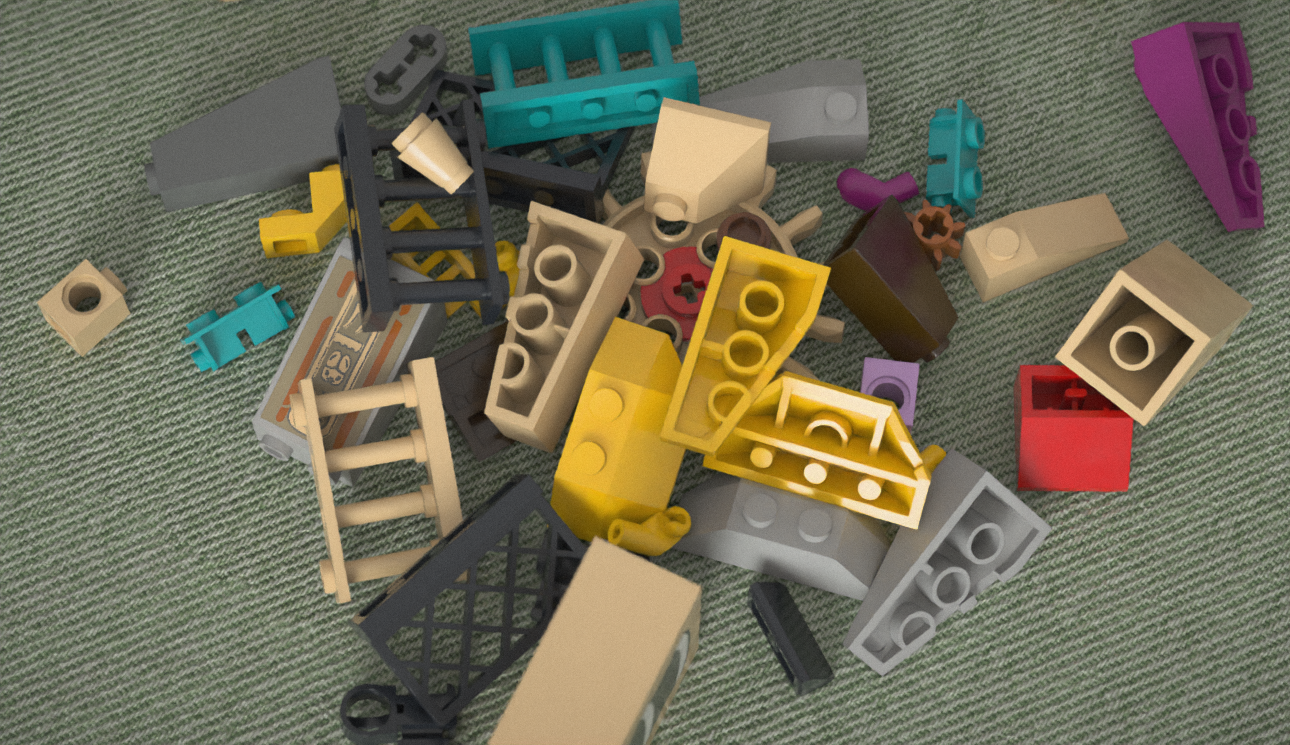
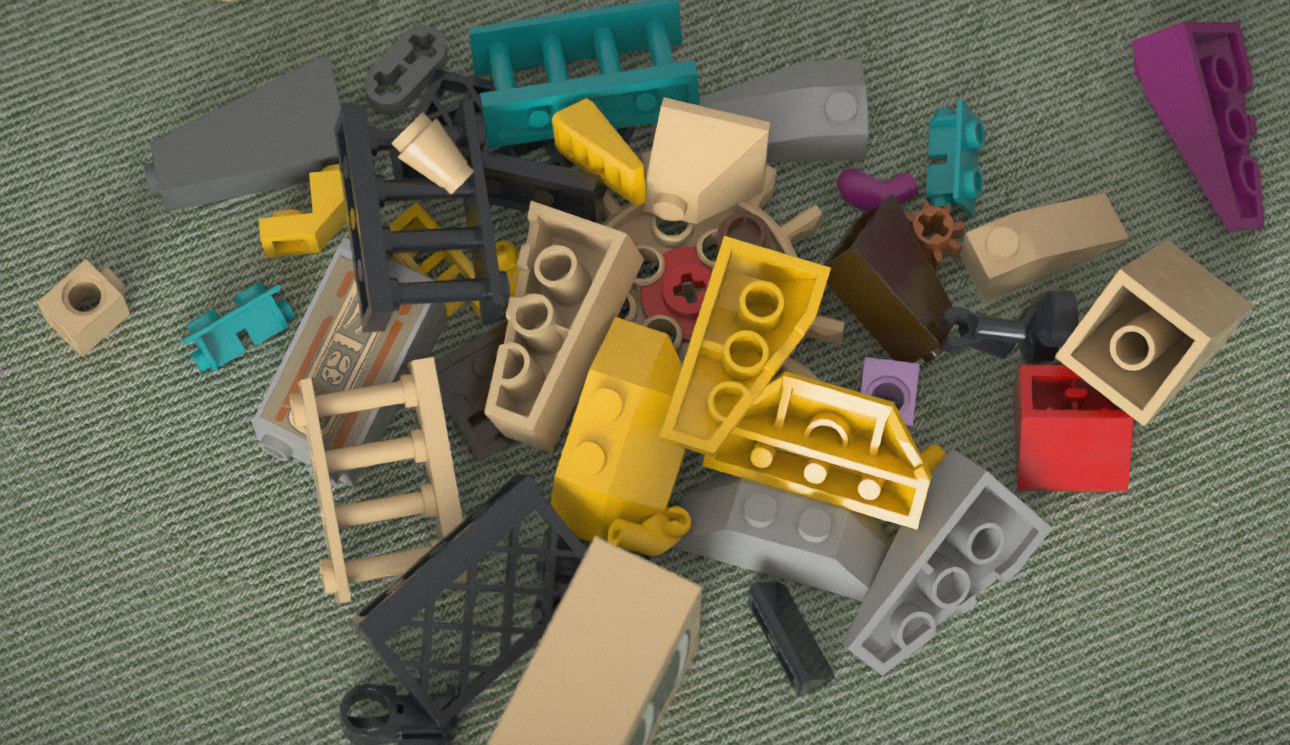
(597, 148): none -> yellow slope
(1037, 331): none -> black piece

